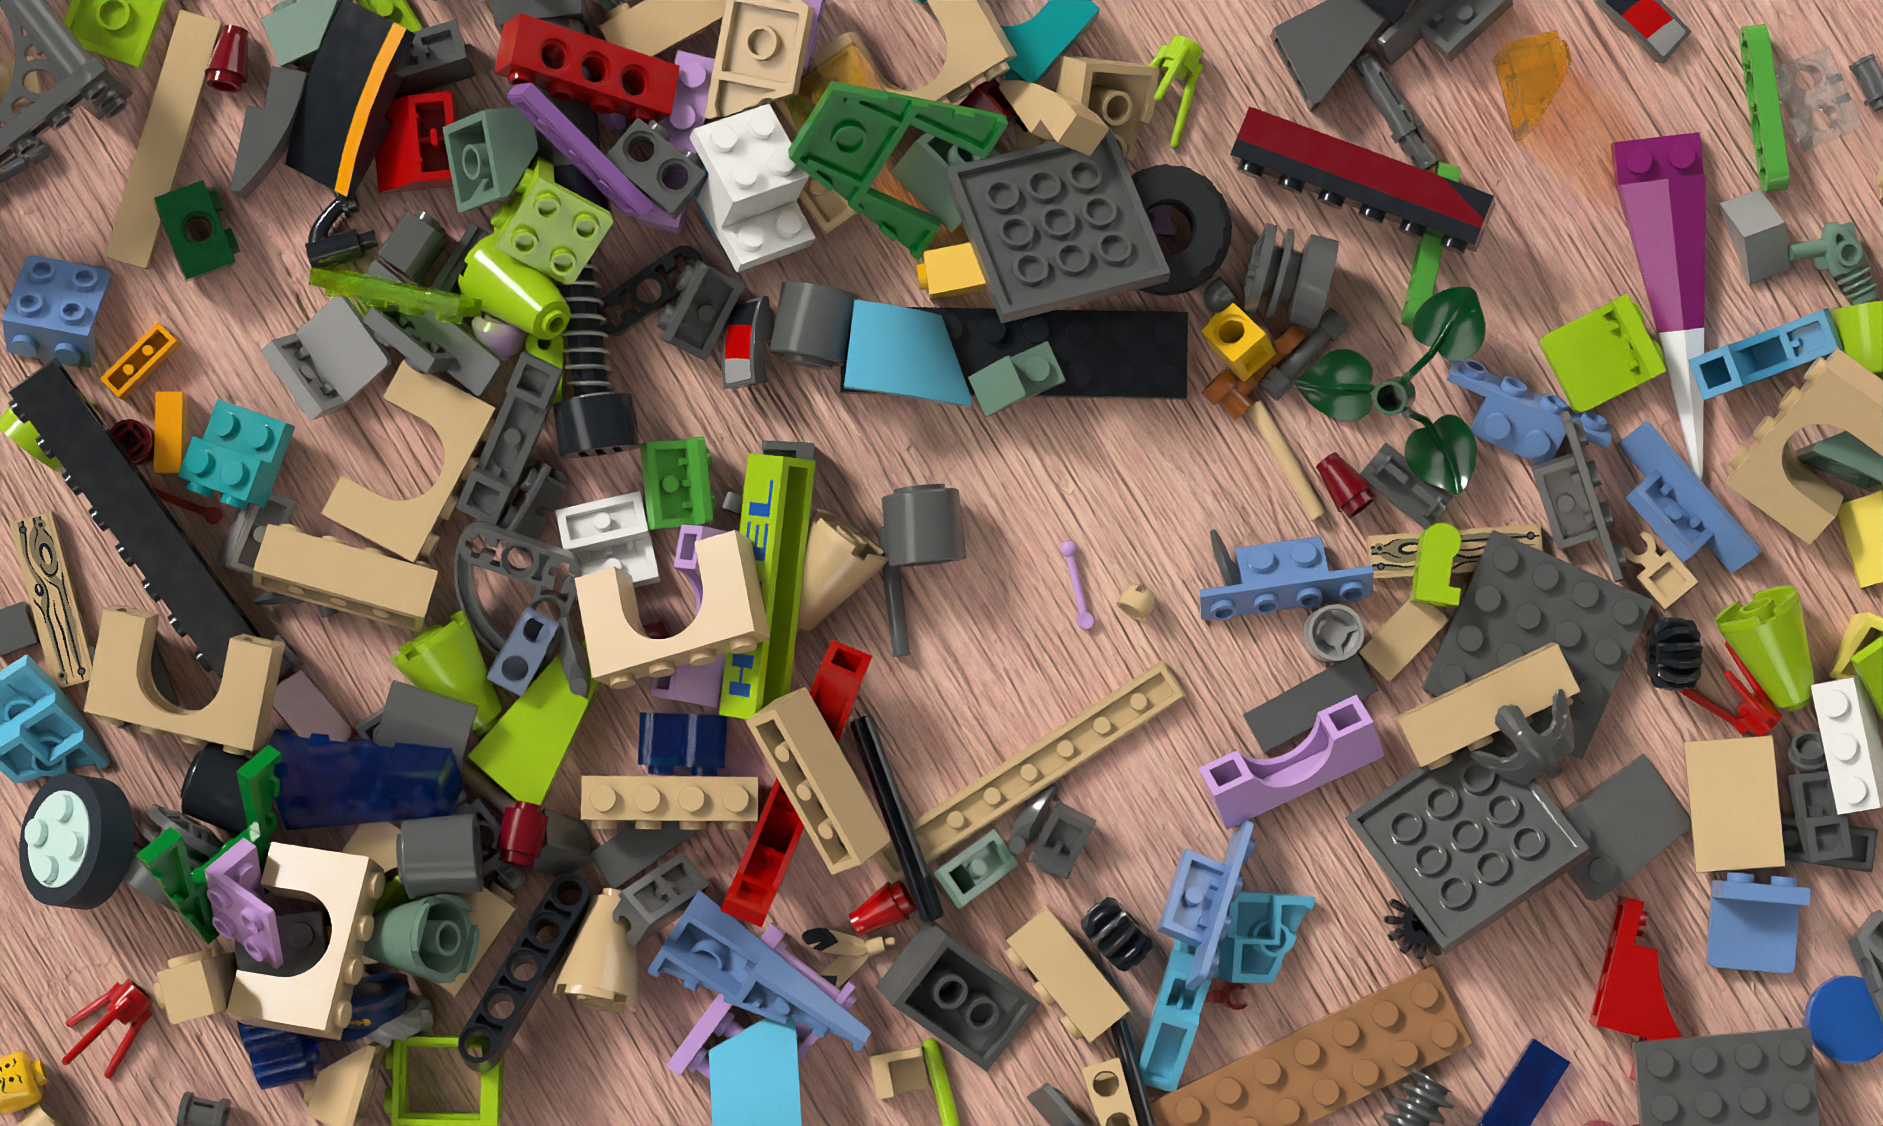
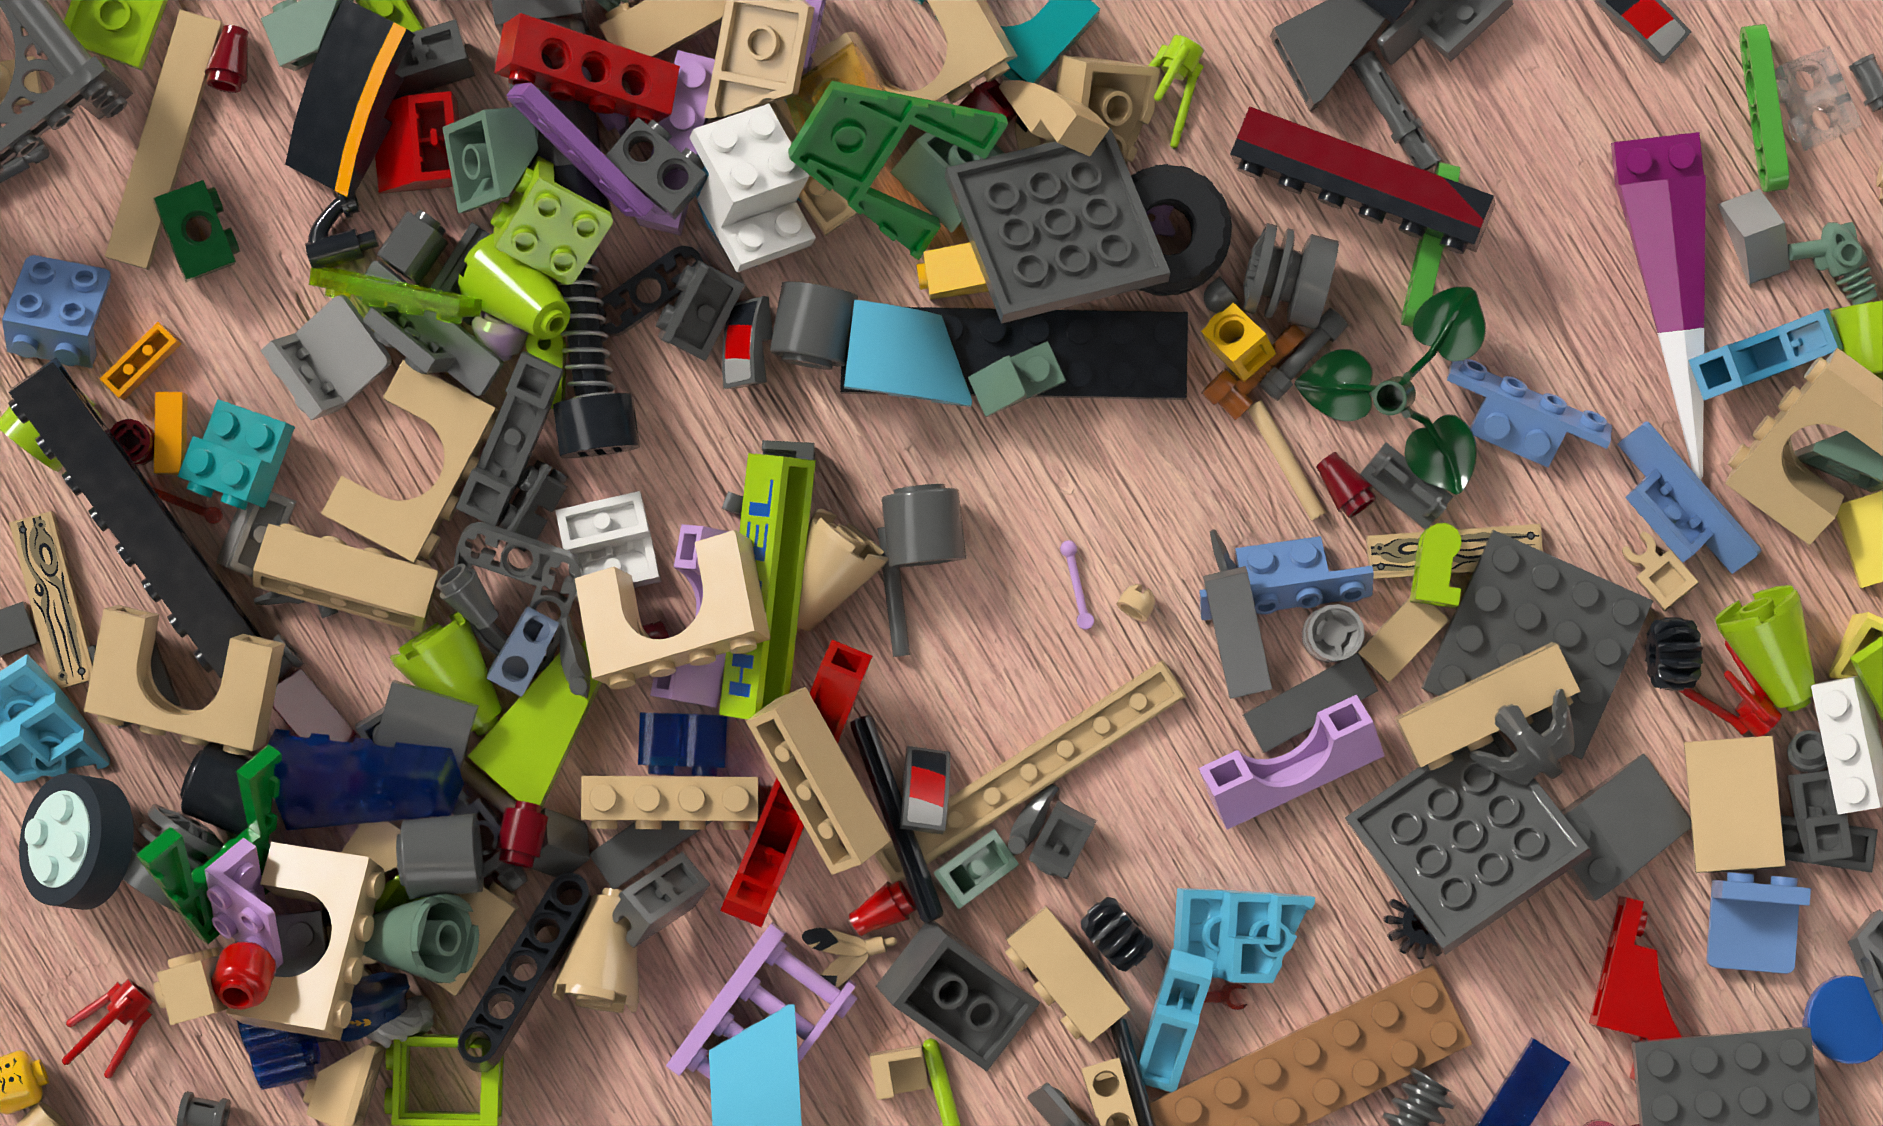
(243, 975): none -> red head
(267, 130): dark grey slope -> none
(467, 595): none -> dark grey cone
(677, 483): bright green bracket -> none
(727, 958): medium blue wedge -> none
(925, 790): none -> slope
(1201, 899): medium blue bracket -> none
(1237, 632): none -> dark grey tile
(1530, 76): clear yellow slope -> none
(1571, 501): dark grey bracket -> none
(1602, 354): lime bracket -> none

